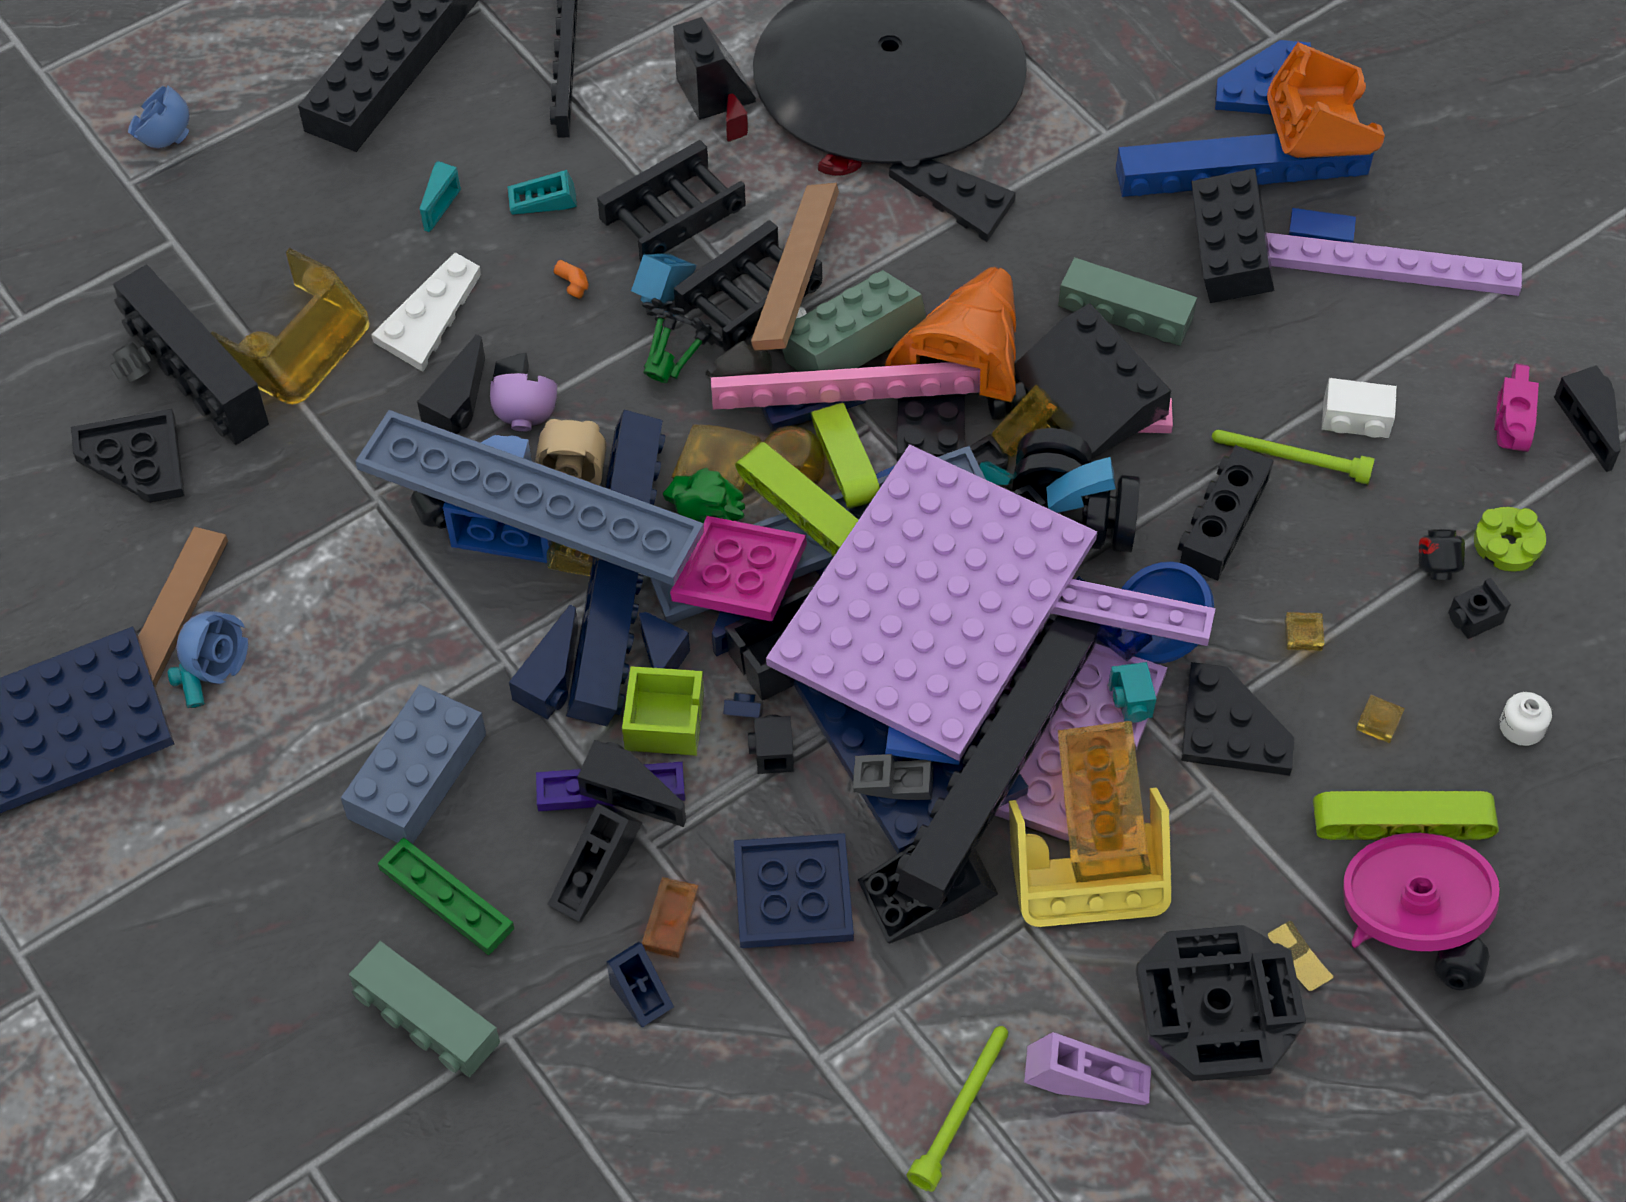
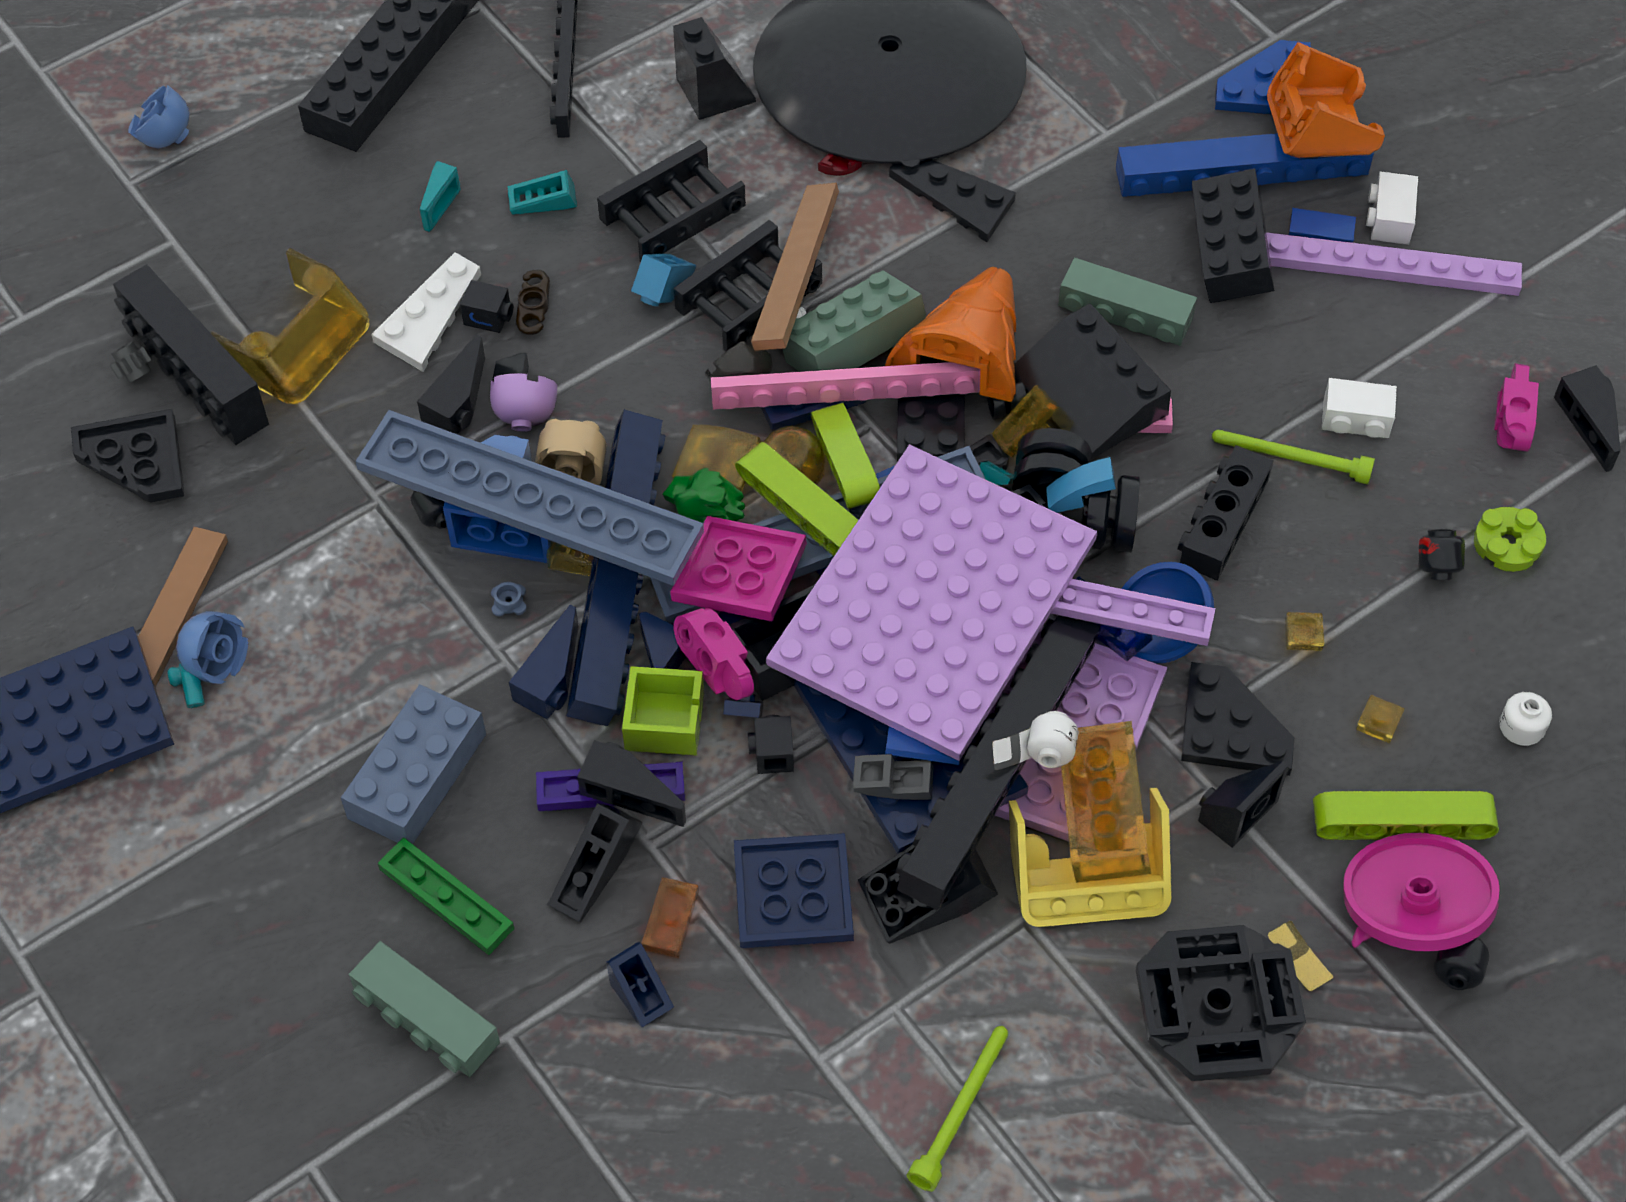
(486, 306): none -> black brick
(507, 591): none -> sand blue plate
(537, 312): none -> dark brown piece
(574, 275): orange arm -> none
(660, 362): plant -> none
(715, 651): none -> dark pink piece
(735, 119): dark red slope -> none
(1011, 750): none -> white sticker
(1052, 739): none -> white head
(1085, 1071): lavender slope -> none
(1133, 691): teal brick -> none
(1242, 801): none -> black slope
(1393, 207): none -> white brick
(1479, 609): black brick -> none

